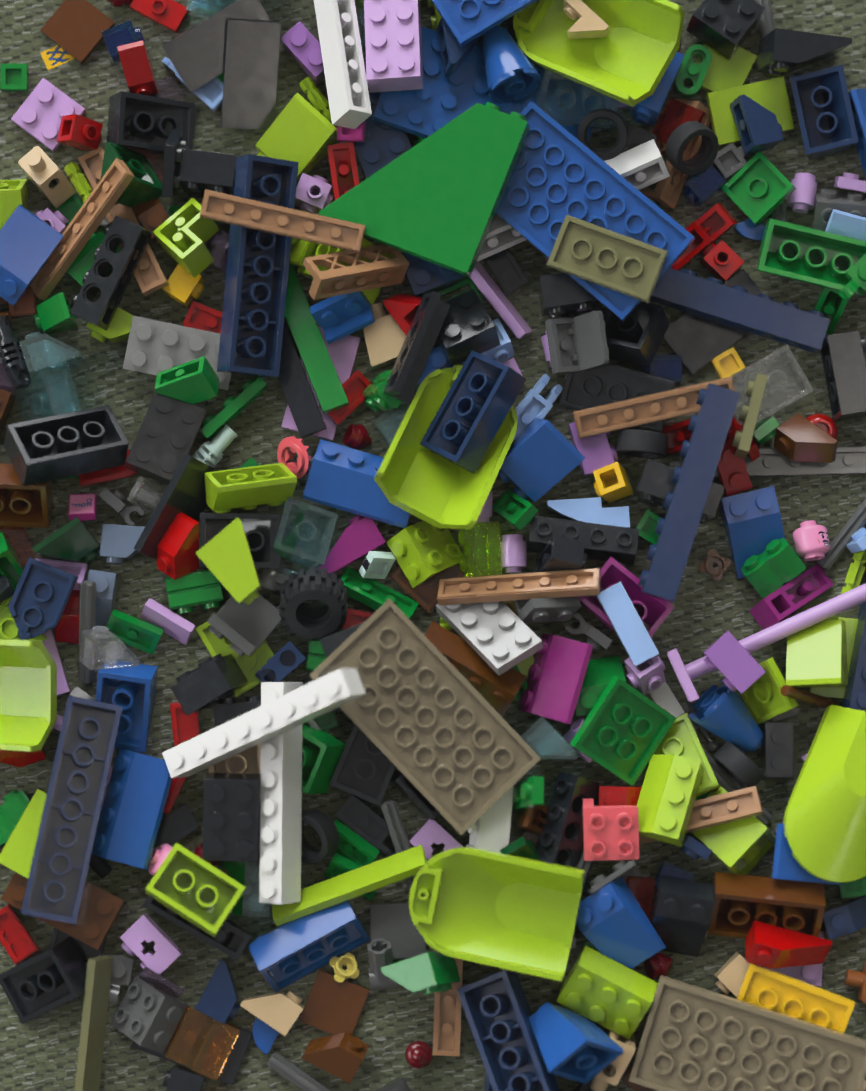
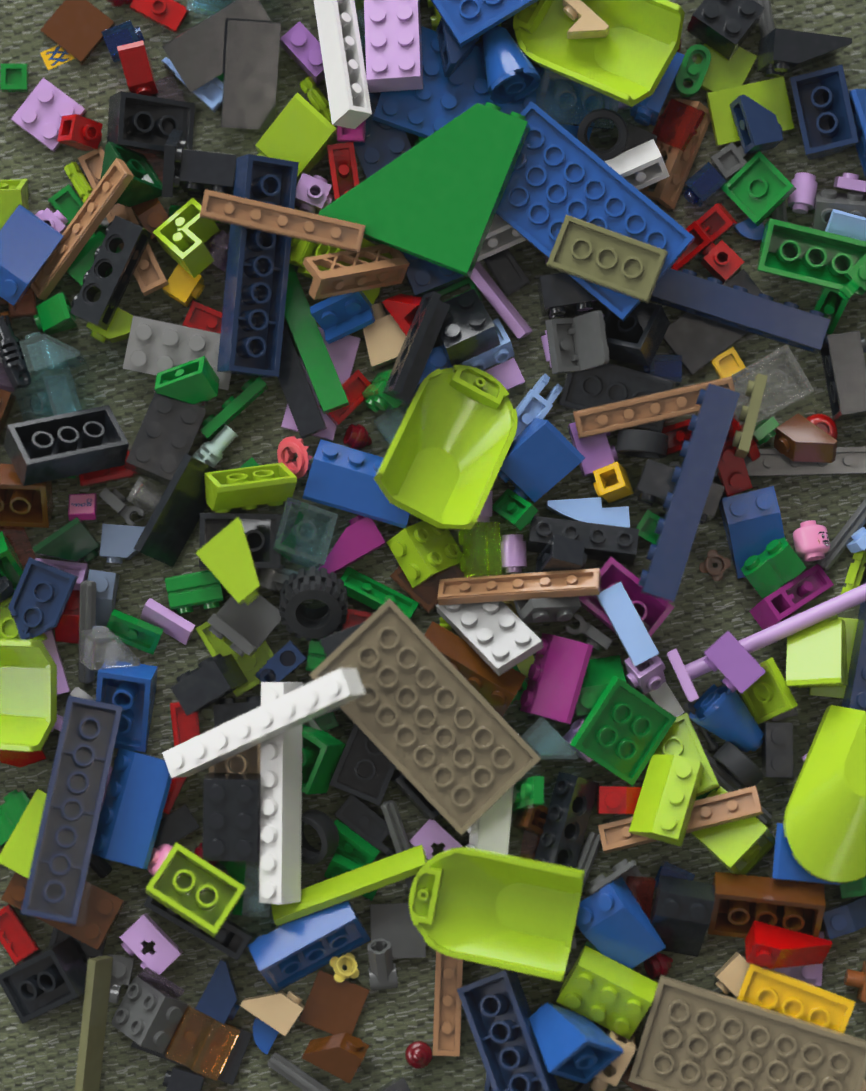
(41, 171): tan torso -> none
(178, 547): red slope -> none
(377, 564): light aqua plate -> none
(426, 973): slope -> none
(473, 411): dark blue slope -> none
(521, 848): dark green bracket -> none
(610, 832): coral bracket -> none
(679, 140): black tyre -> none
(694, 848): dark blue plate -> none
(807, 697): reddish brown bar -> none

